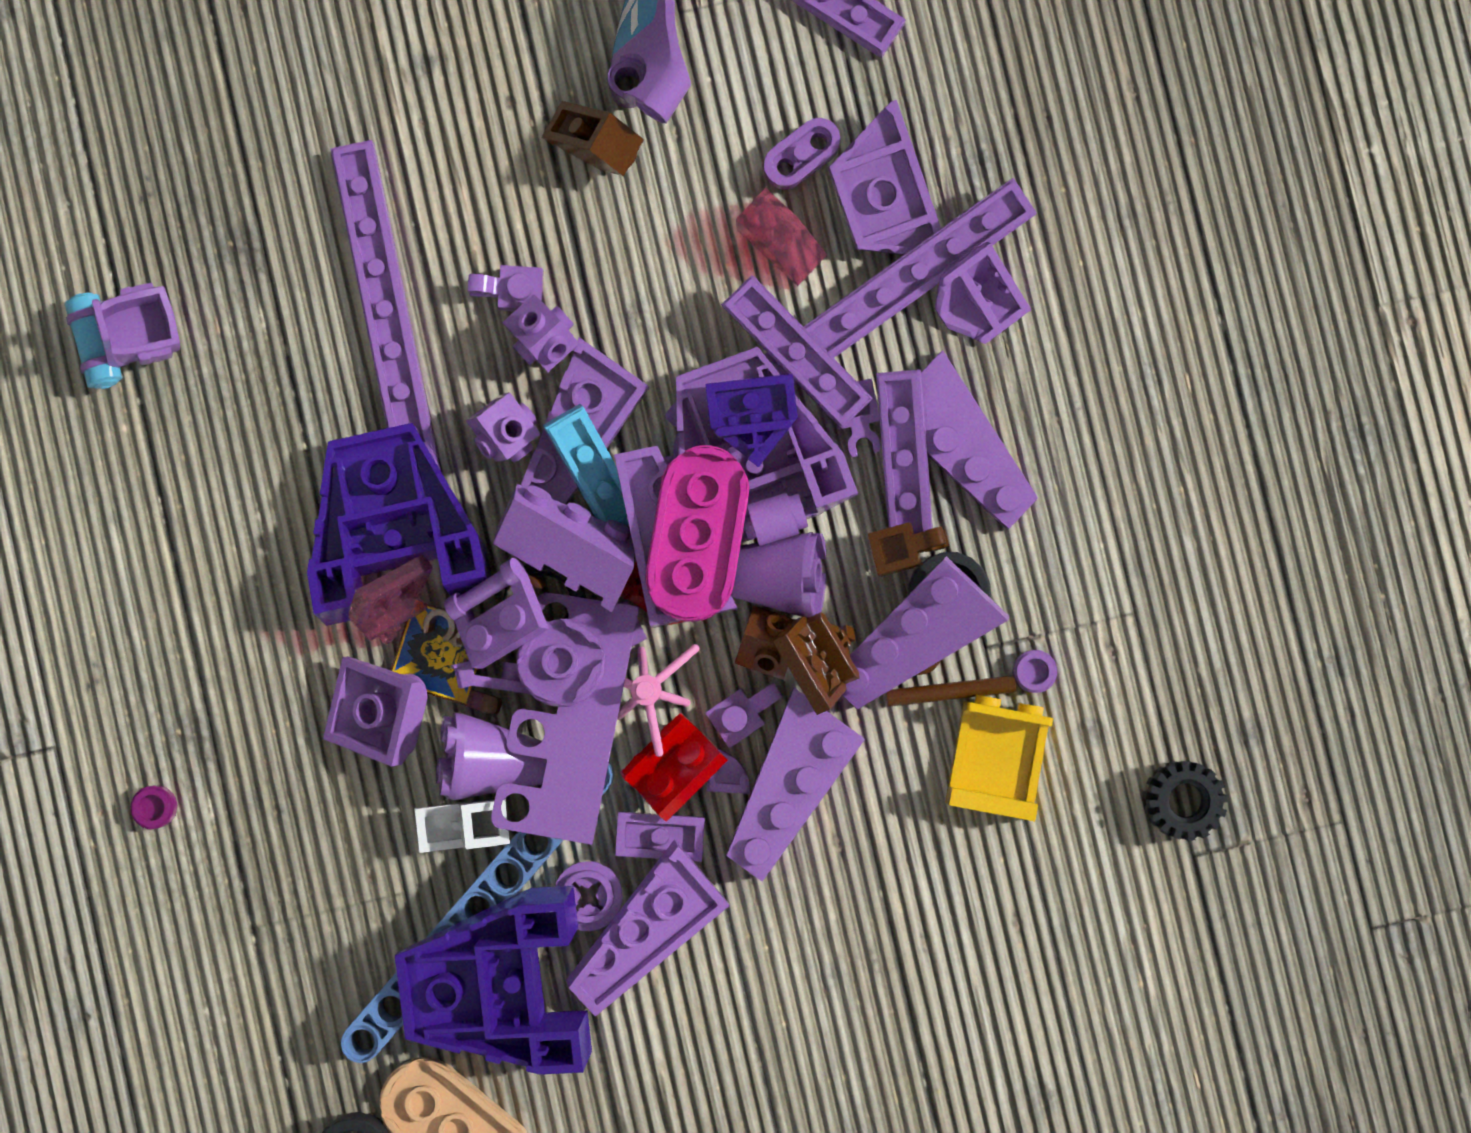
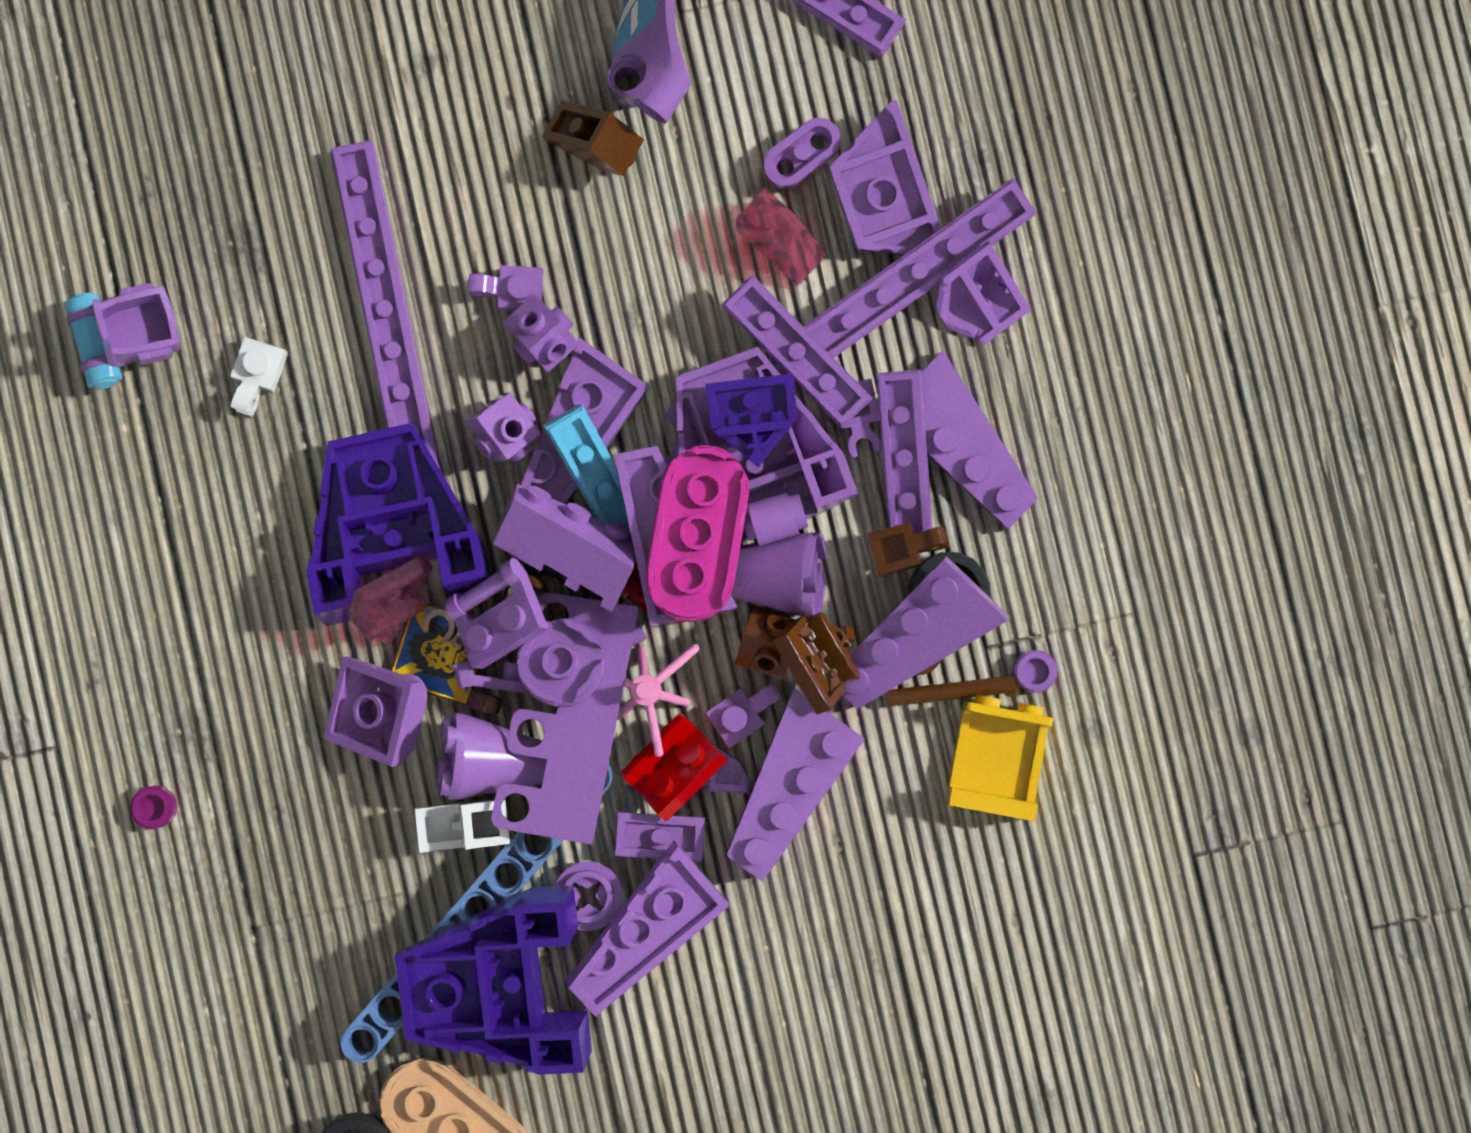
(257, 368): none -> white plate
(1210, 807): black tyre -> none

